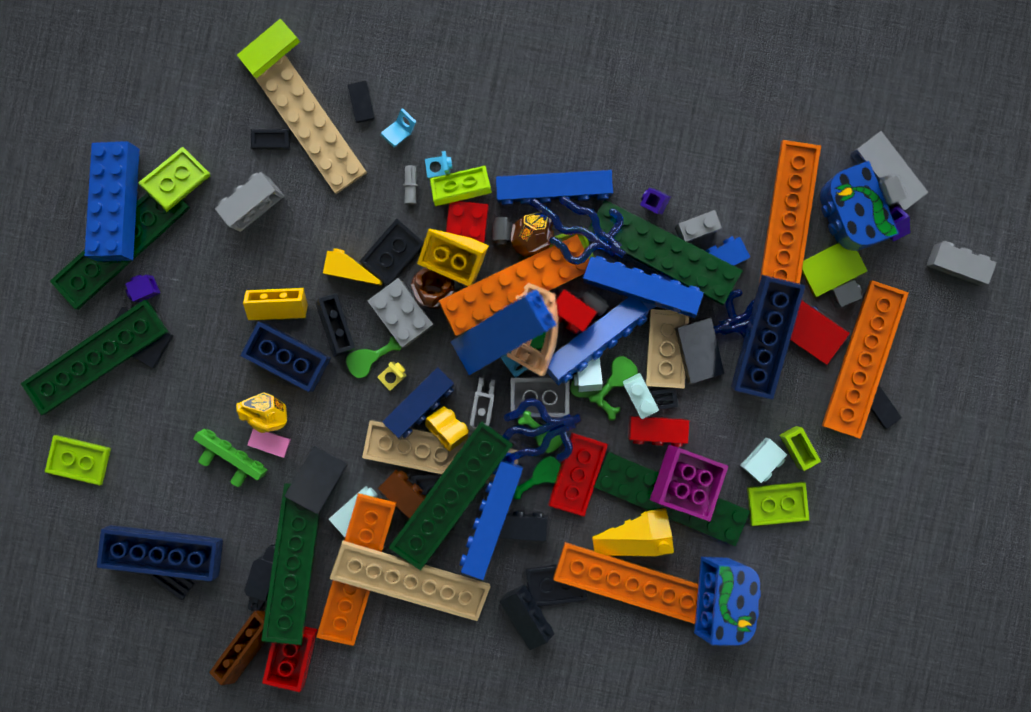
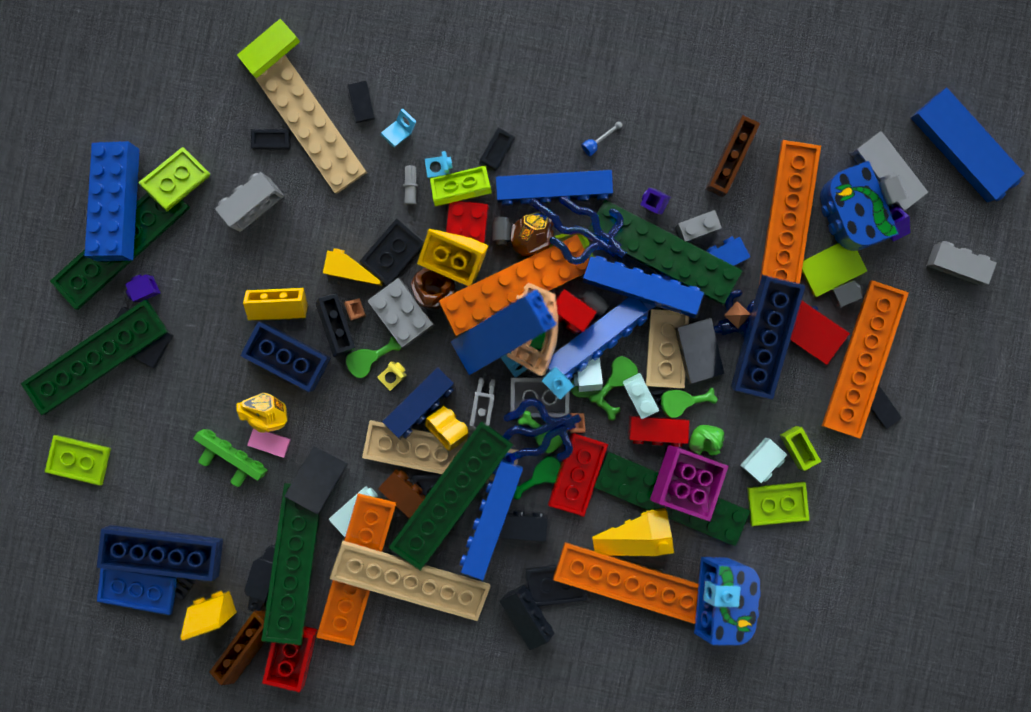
(137, 590): none -> blue tile
(208, 614): none -> yellow slope
(354, 309): none -> nougat slope
(497, 149): none -> black tile
(557, 382): none -> medium azure bracket
(580, 426): none -> nougat slope
(590, 145): none -> hinge
(676, 401): none -> bright green piece
(706, 439): none -> bright green hair
(722, 595): none -> medium azure bracket
(732, 156): none -> reddish brown brick
(737, 314): none -> nougat slope
(968, 146): none -> blue brick

